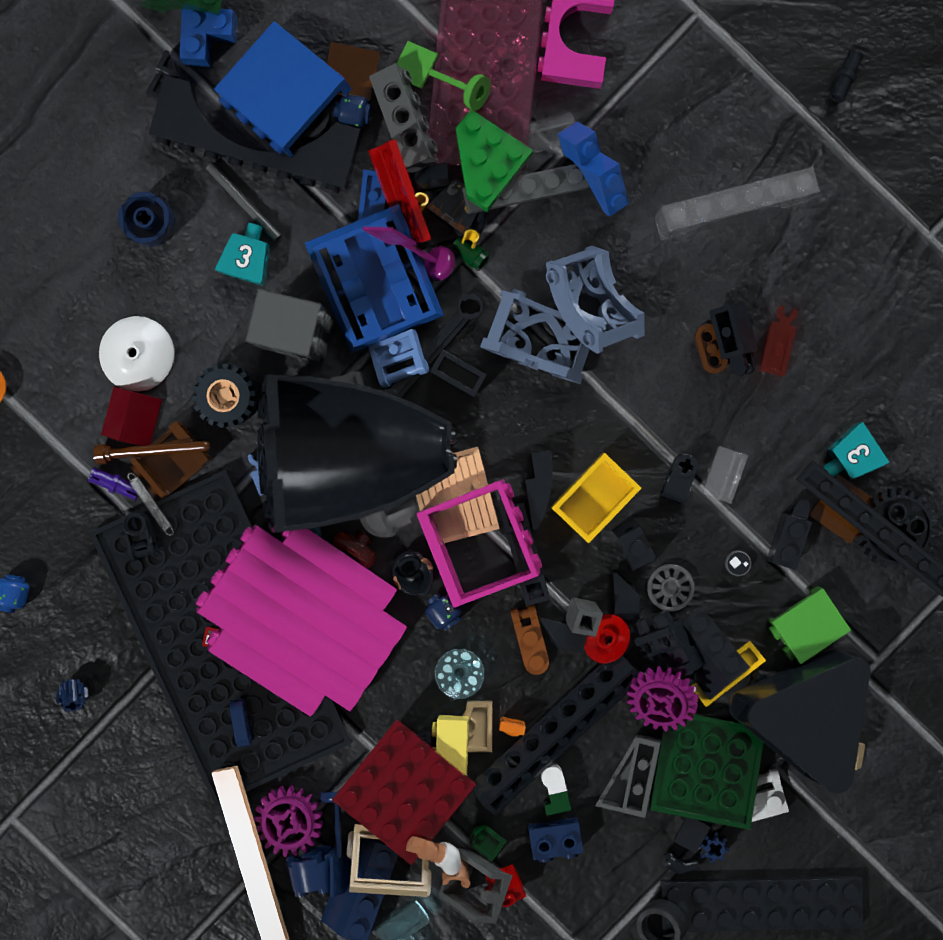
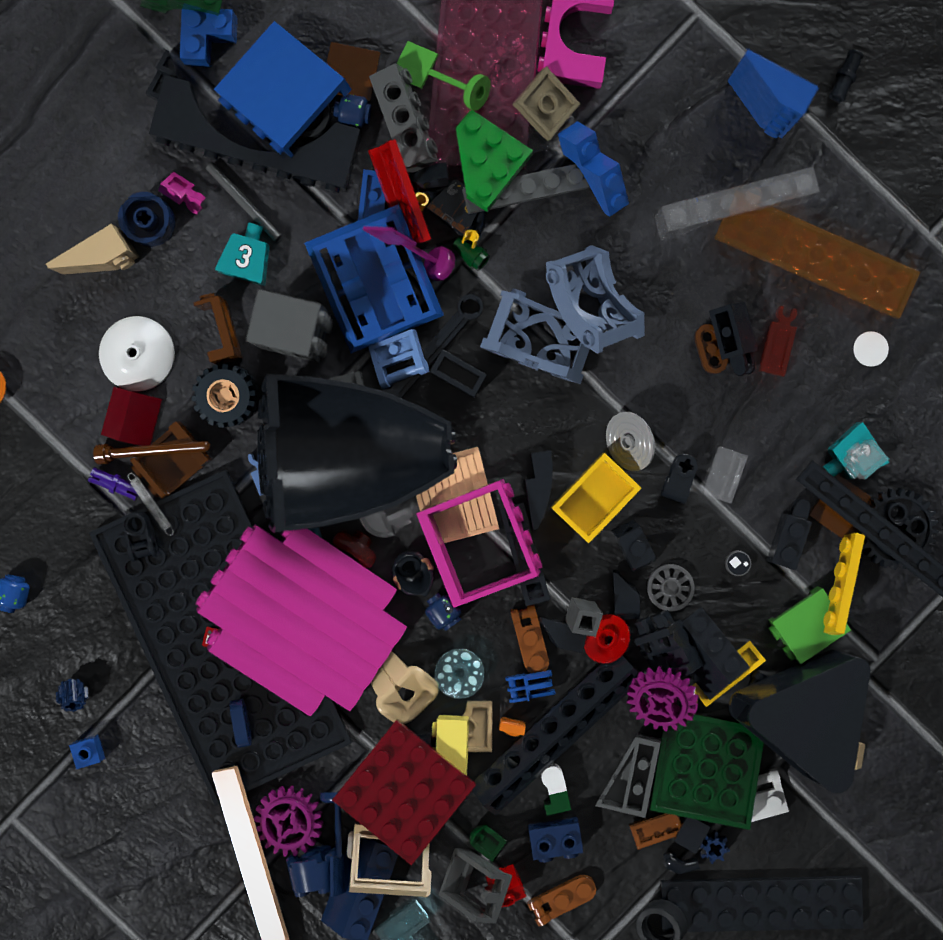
(92, 746): none -> blue plate
(103, 251): none -> tan slope
(182, 190): none -> dark pink plate
(231, 349): none -> reddish brown panel
(391, 678): none -> tan piece
(444, 856): nougat piece -> none
(533, 685): none -> blue arm
(546, 103): none -> dark tan tile
(562, 898): none -> dark orange plate
(630, 441): none -> light grey shield
(655, 829): none -> dark orange plate
(771, 93): none -> blue slope
(821, 258): none -> clear orange plate
(845, 577): none -> yellow plate
(864, 459): none -> clear brick
(870, 348): none -> white sticker

